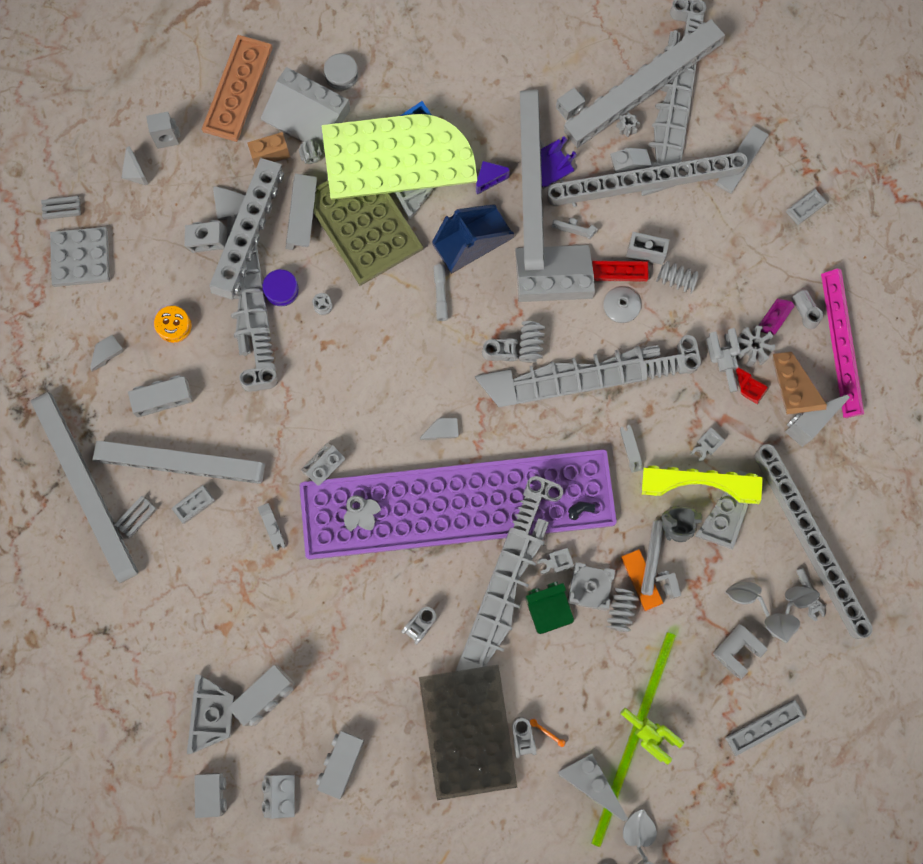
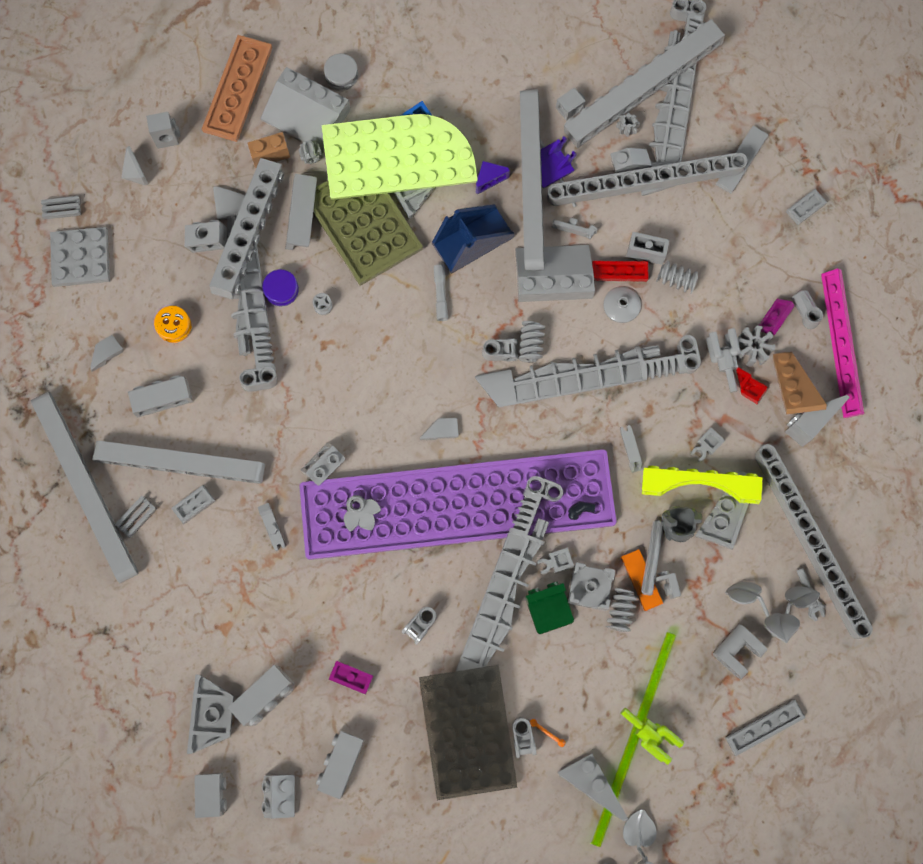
(351, 677): none -> magenta plate

